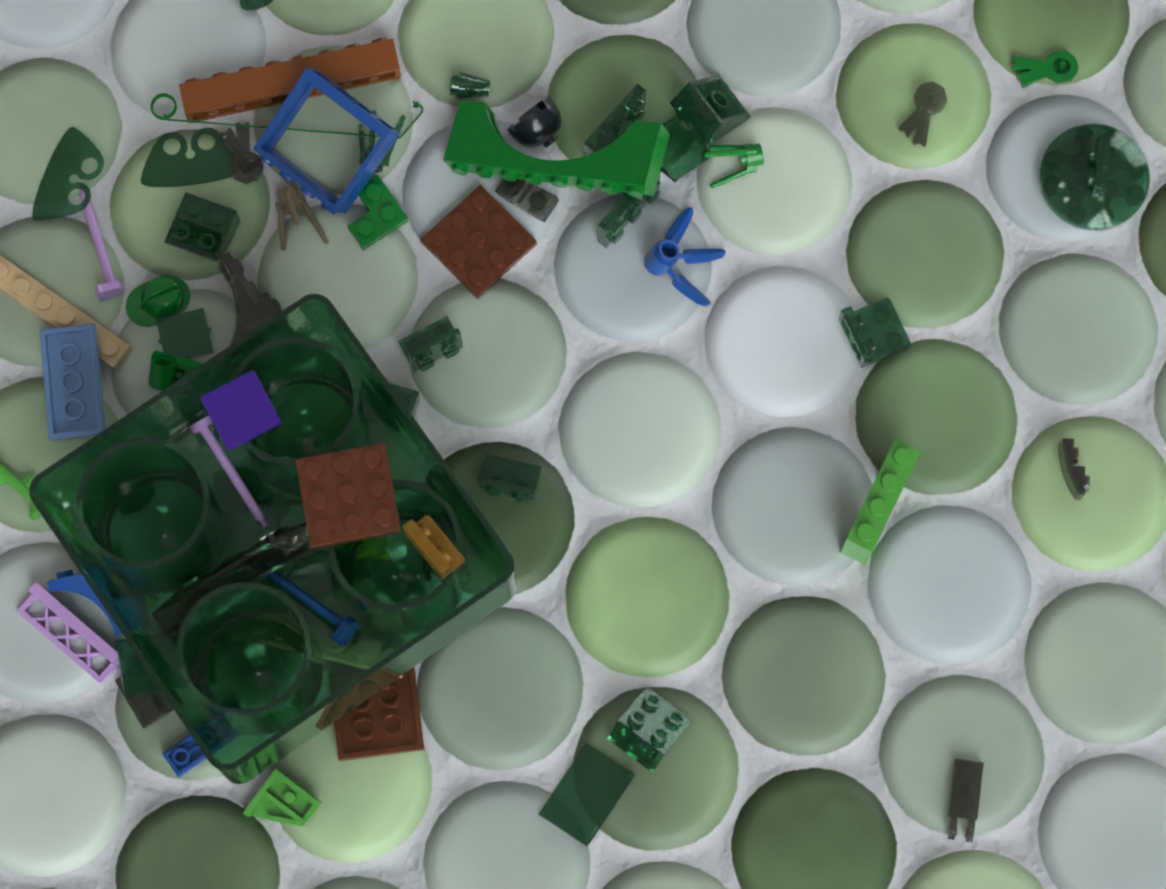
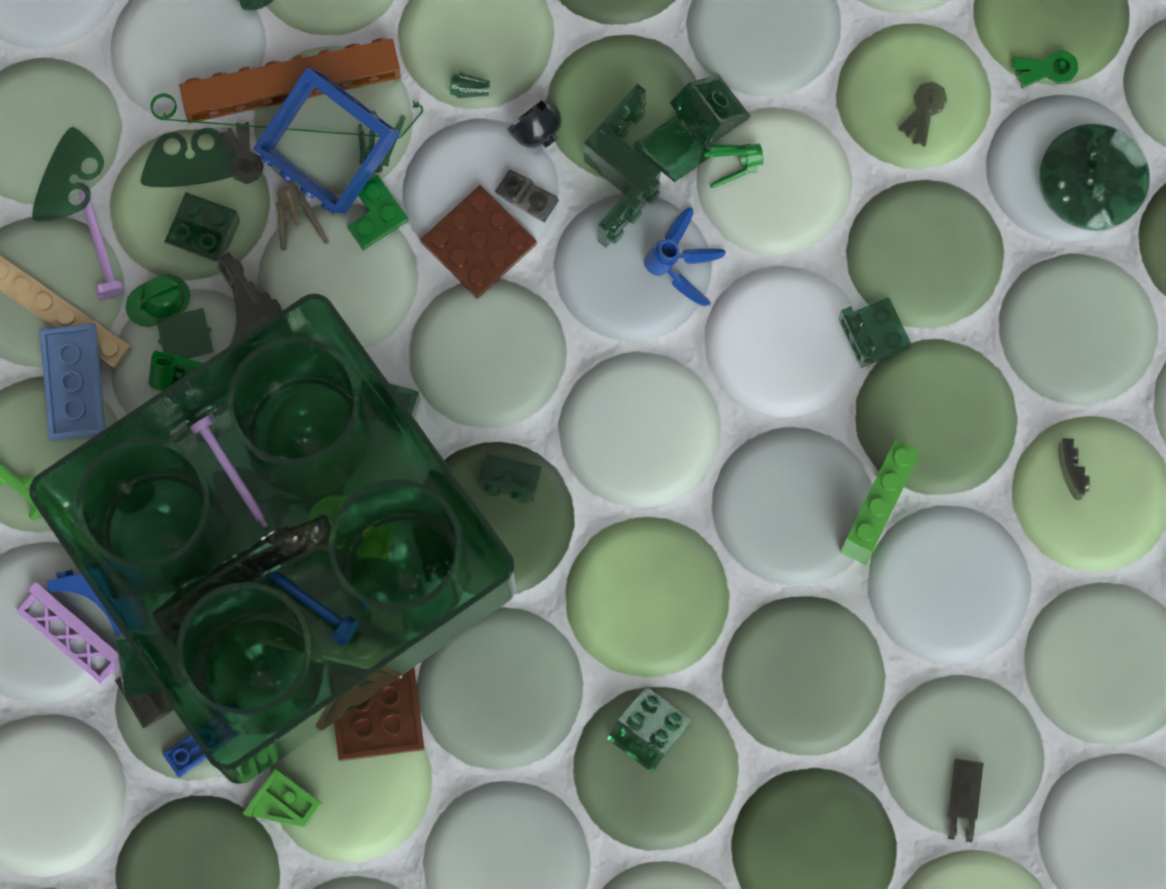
(240, 410): dark purple tile -> none
(348, 496): copper plate -> none
(431, 344): clear green bracket -> none
(434, 546): pearl gold bracket -> none
(586, 794): clear green piece -> none
(625, 165): green arch -> none

